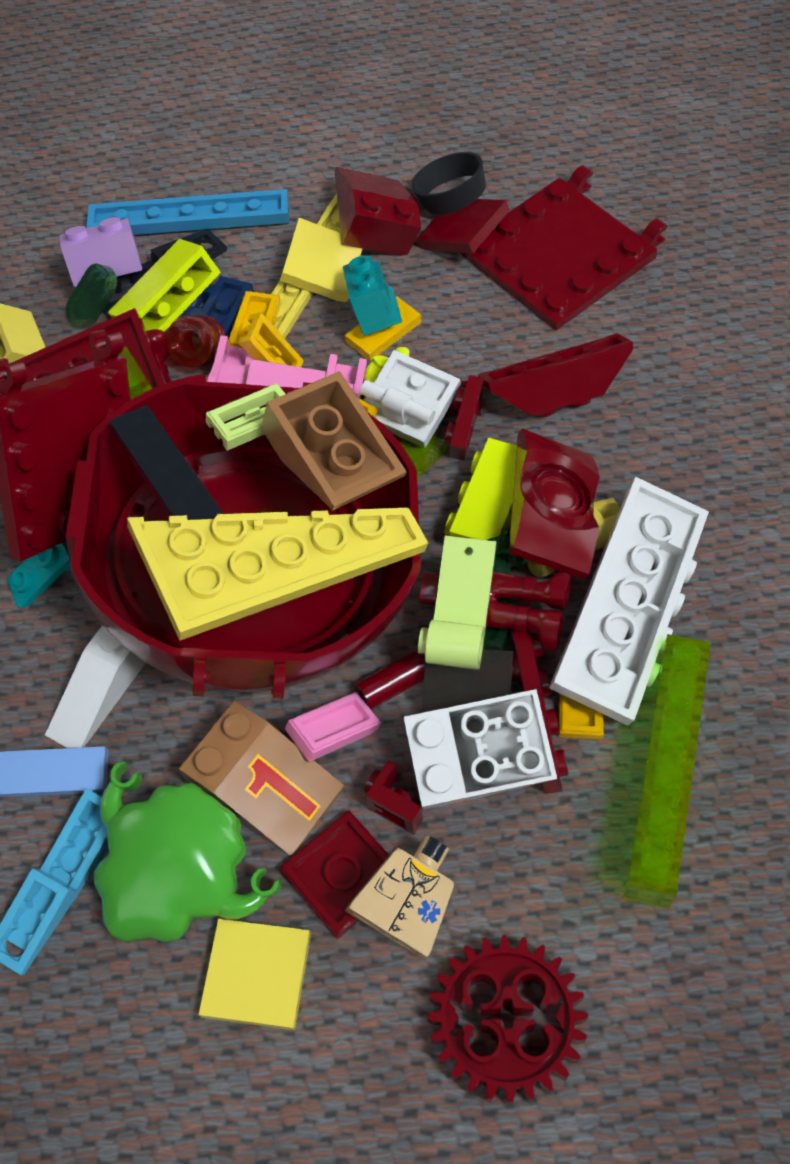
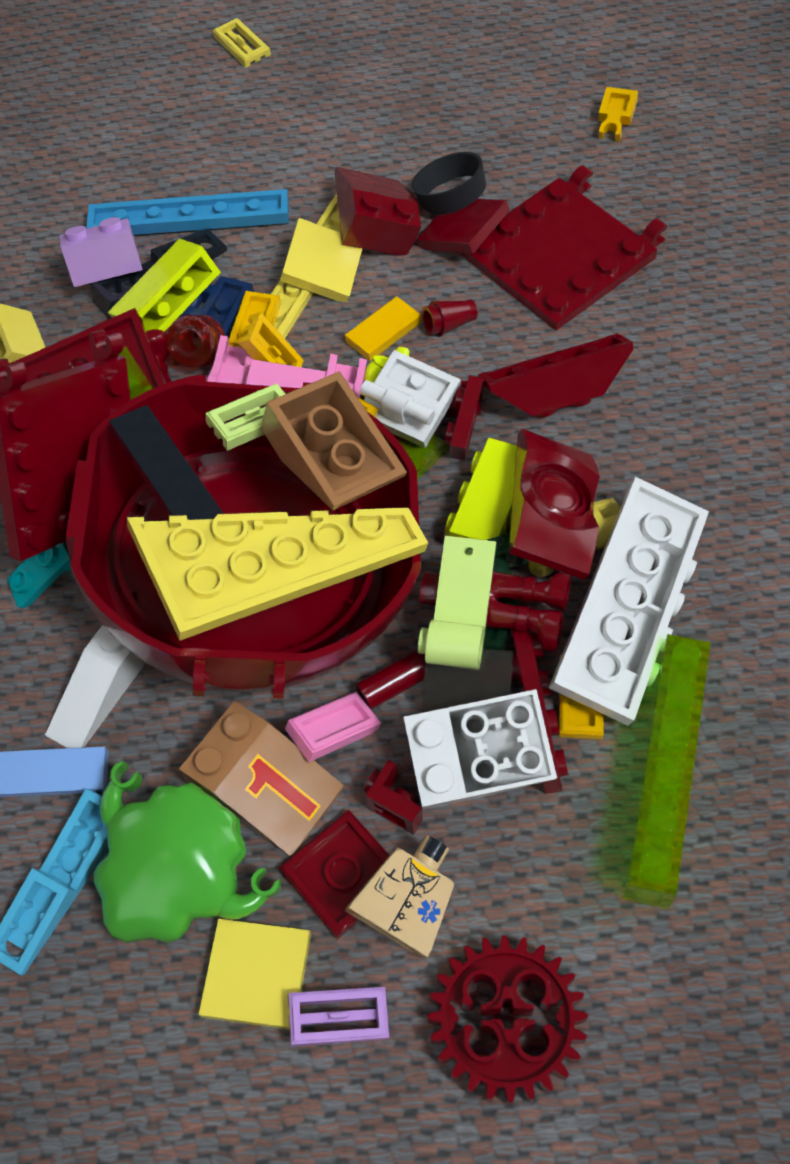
(91, 295): clear green tile -> none
(227, 42): none -> light yellow tile
(341, 1036): none -> lavender tile
(370, 296): teal window -> none
(446, 316): none -> dark red cone
(616, 110): none -> yellow plate

